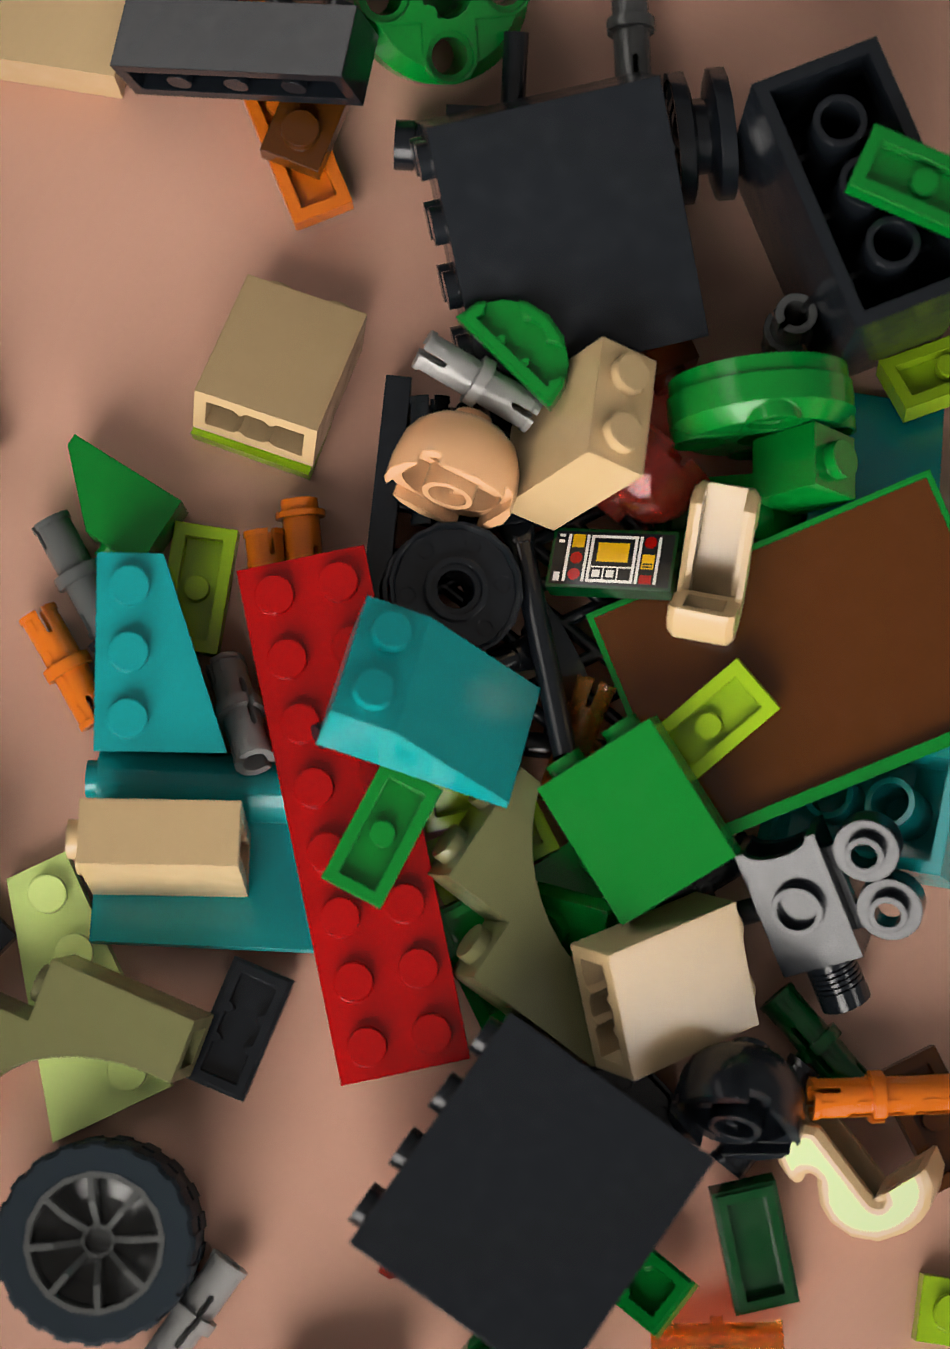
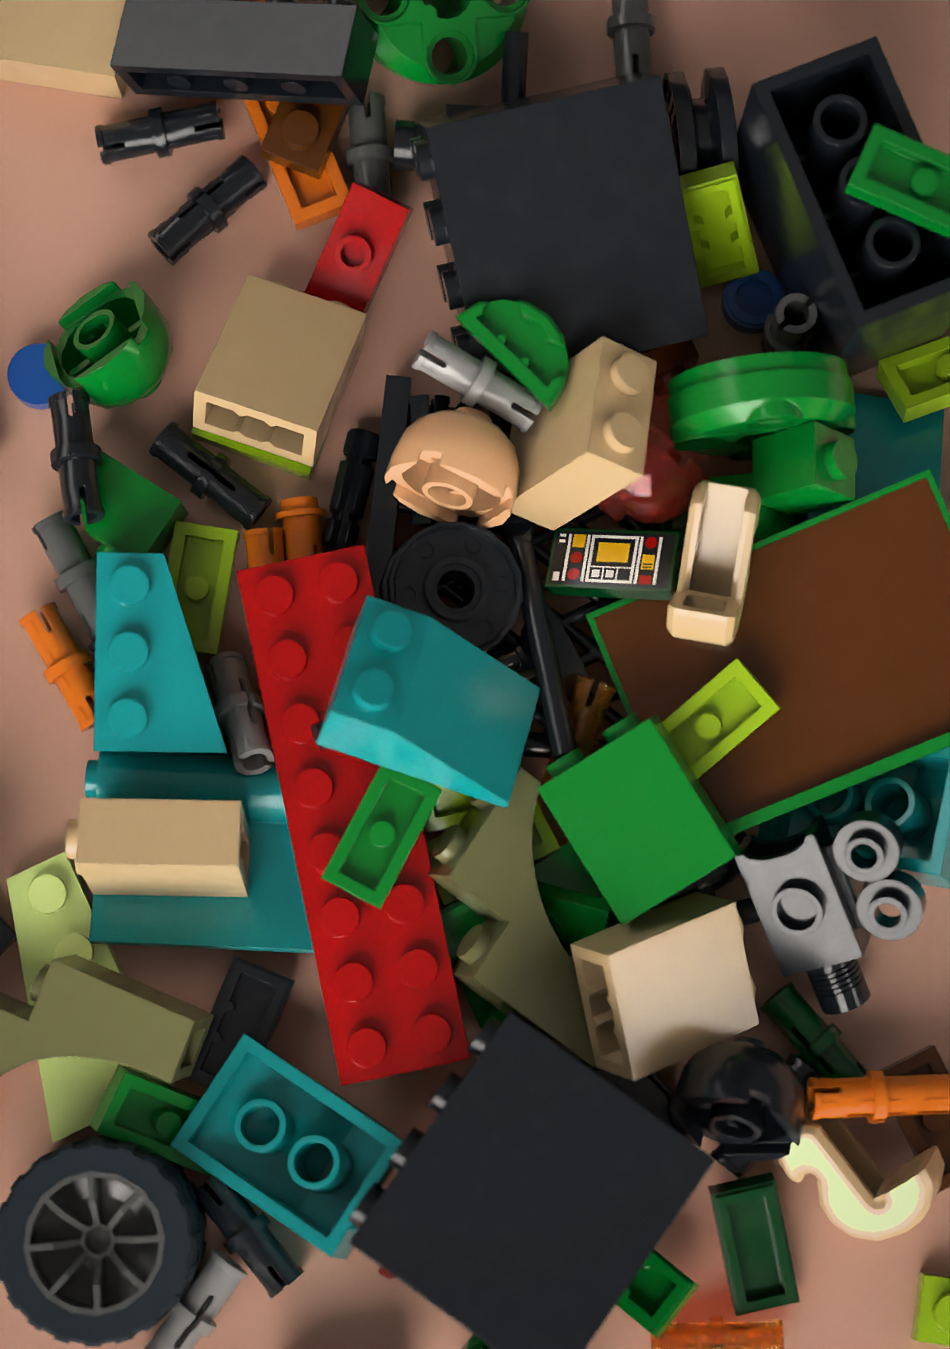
(30, 379): none -> blue tile
(76, 457): none -> black pin
(111, 346): none -> green cylinder
(145, 1114): none -> green plate
(160, 132): none -> black pin
(207, 209): none -> black pin
(210, 475): none -> black pin
(248, 1235): none -> black pin
(289, 1145): none -> teal slope
(351, 489): none -> black axle
(359, 248): none -> red plate
(369, 151): none -> dark grey pin
(718, 225): none -> lime plate
(750, 300): none -> blue tile

